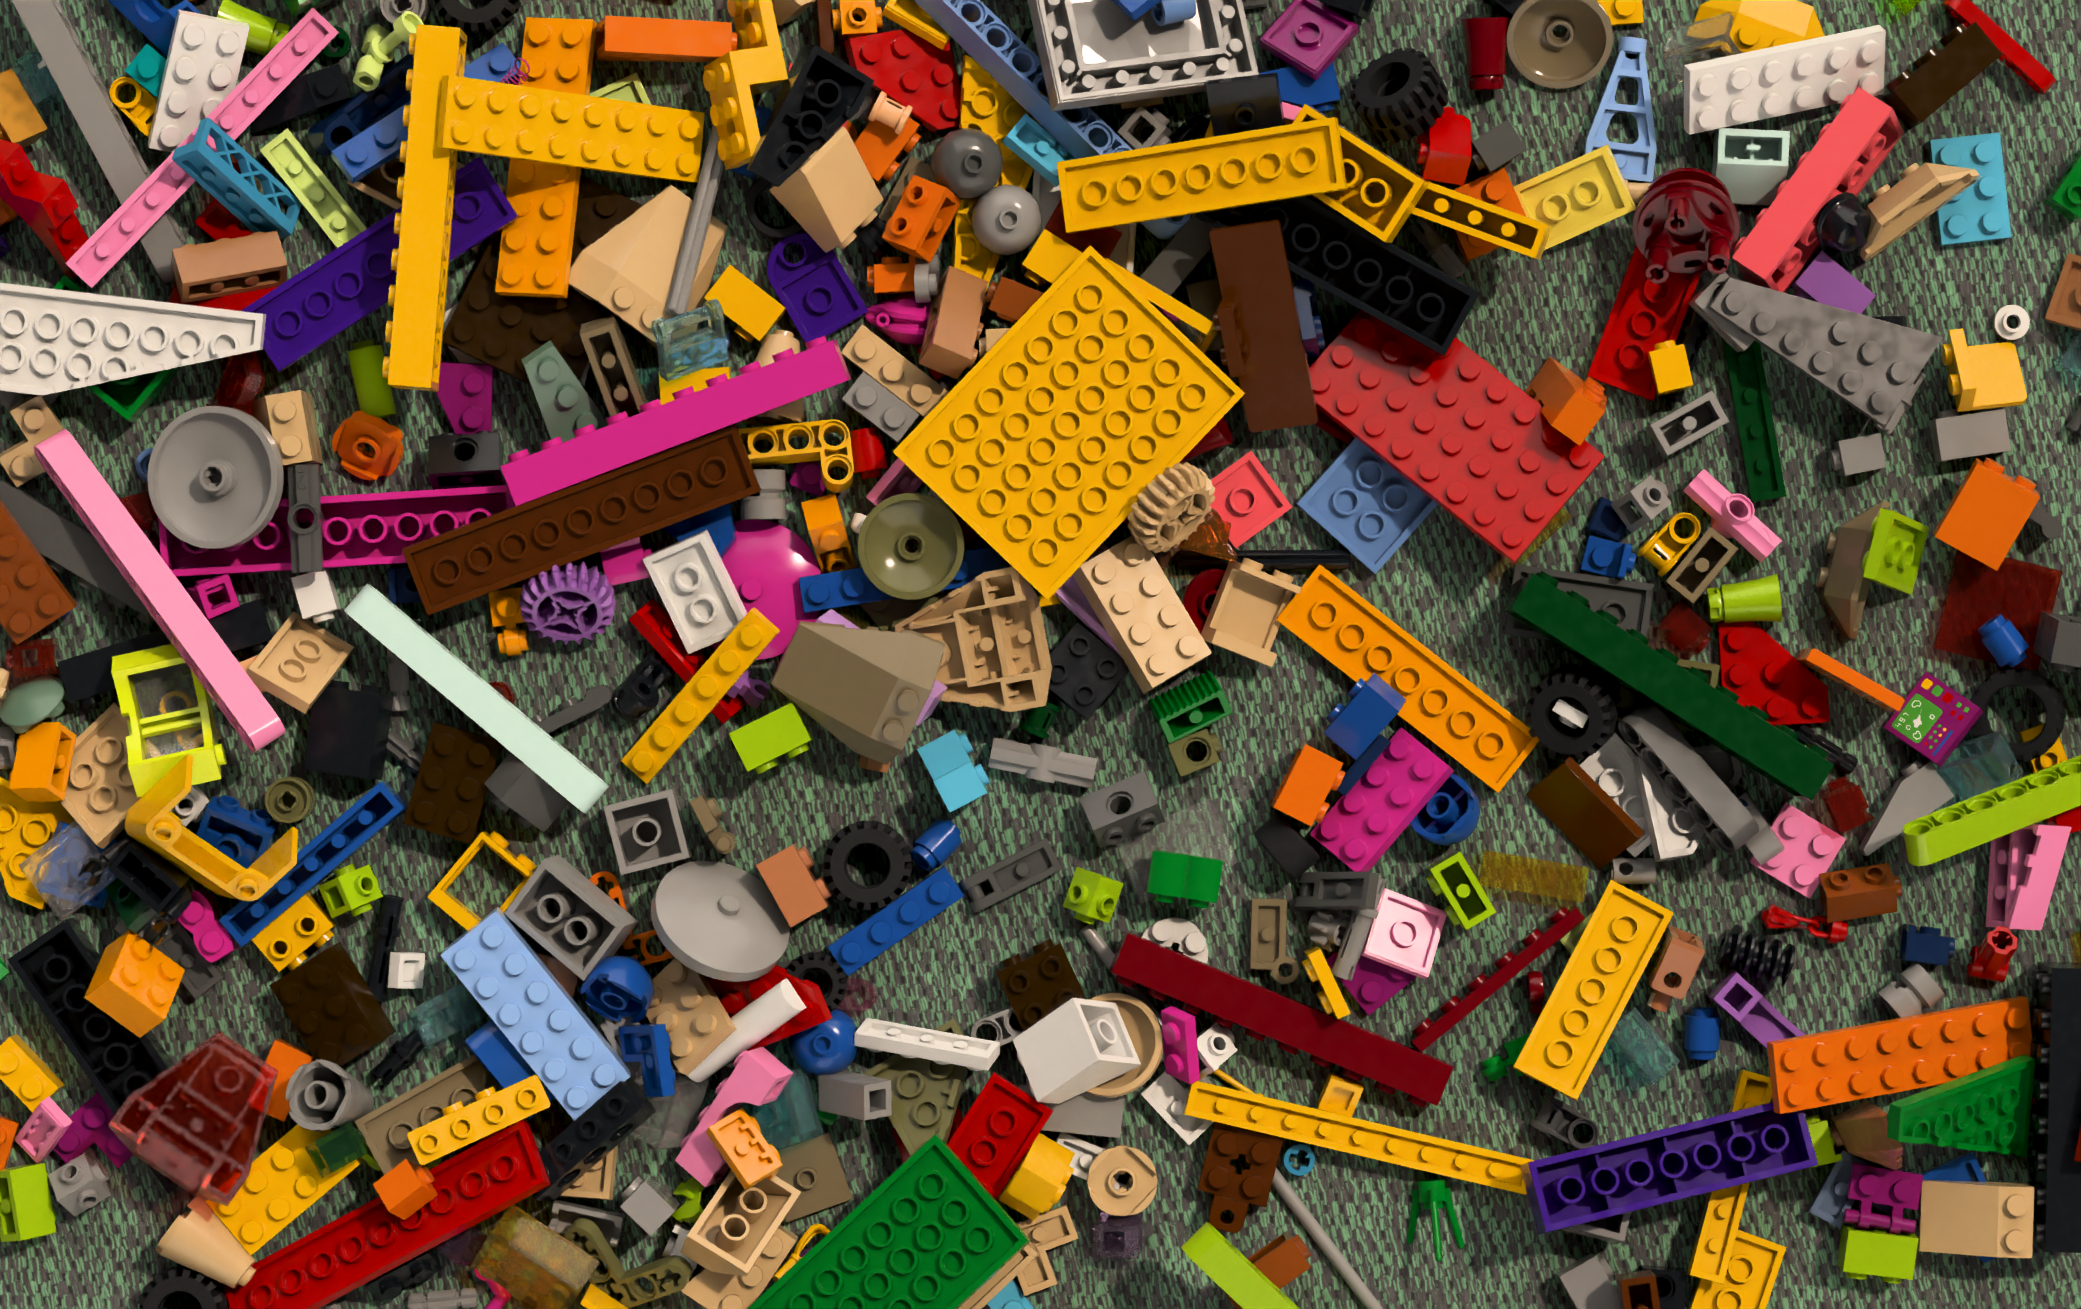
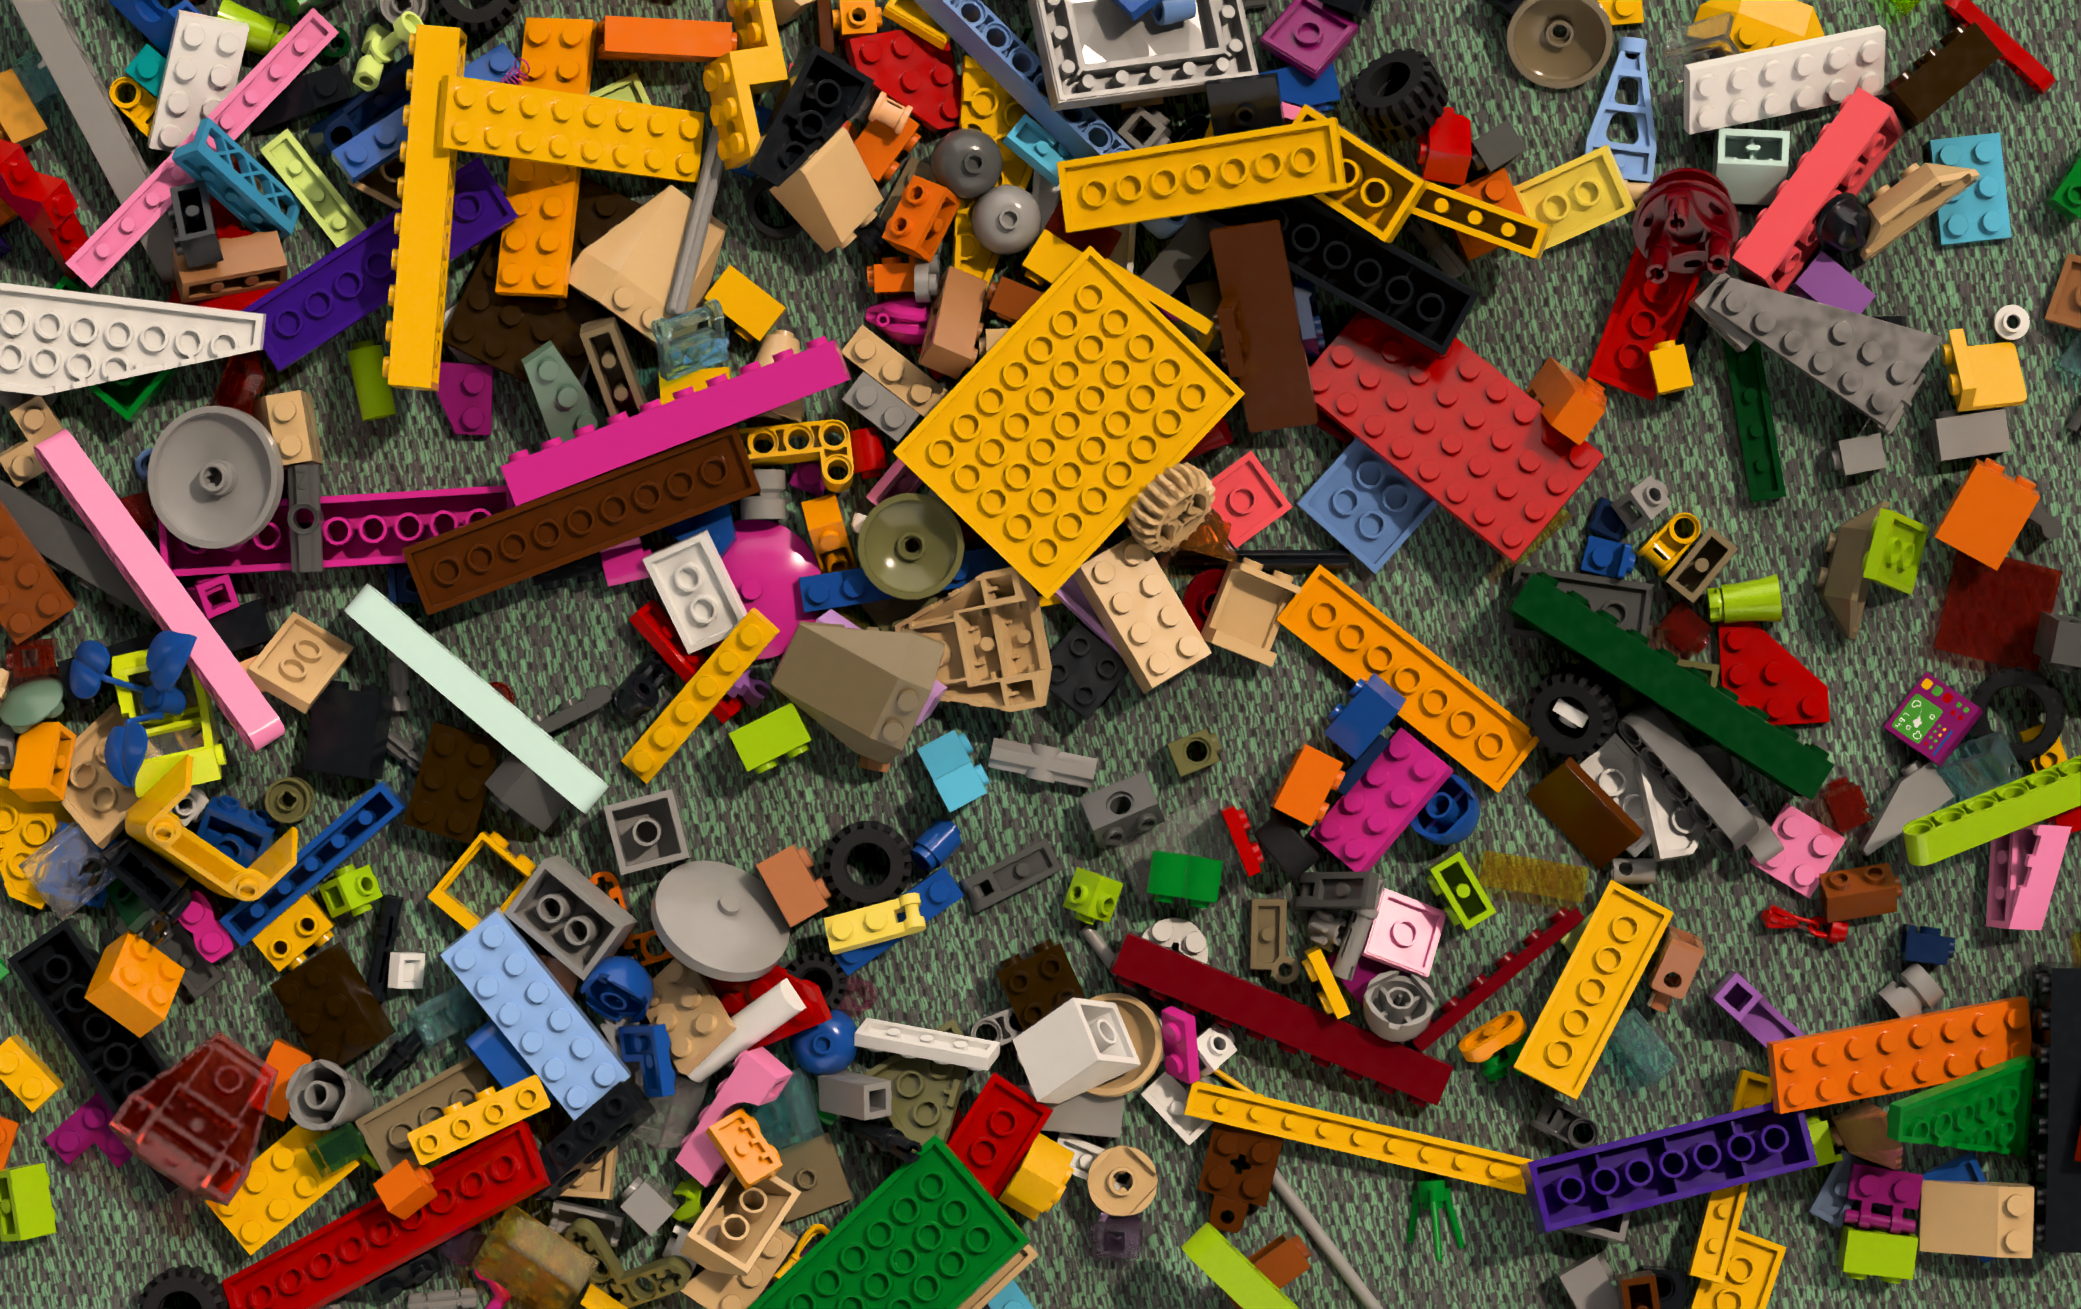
(43, 1130): bright pink plate -> none
(80, 1184): light grey brick -> none
(166, 660): none -> blue plant
(196, 224): none -> black brick
(207, 1246): tan cone -> none
(316, 595): white brick -> none
(379, 434): orange plate -> none
(482, 470): black brick -> none
(507, 613): light orange plate -> none
(565, 611): medium lavender gear -> none
(708, 813): dark tan plate -> none
(815, 289): dark purple plate -> none
(874, 924): none -> light yellow plate
(889, 1140): none -> black pin
(1040, 719): dark green bush -> none
(1045, 1233): tan plate -> none
(1190, 707): green brick -> none
(1248, 852): none -> red plate
(1294, 1149): dark azure bush -> none
(1340, 1095): yellow plate -> none
(1398, 1006): none -> light grey cylinder
(1486, 51): dark red plant -> none
(1492, 1036): none -> light orange plate
(1535, 990): dark red piece -> none
(1687, 424): light grey brick -> none
(1702, 1033): blue brick -> none
(1732, 515): bright pink piece -> none
(1756, 954): black piece -> none
(1845, 762): black axle -> none
(1850, 679): orange tile -> none
(1993, 956): red piece -> none
(2003, 641): blue brick -> none

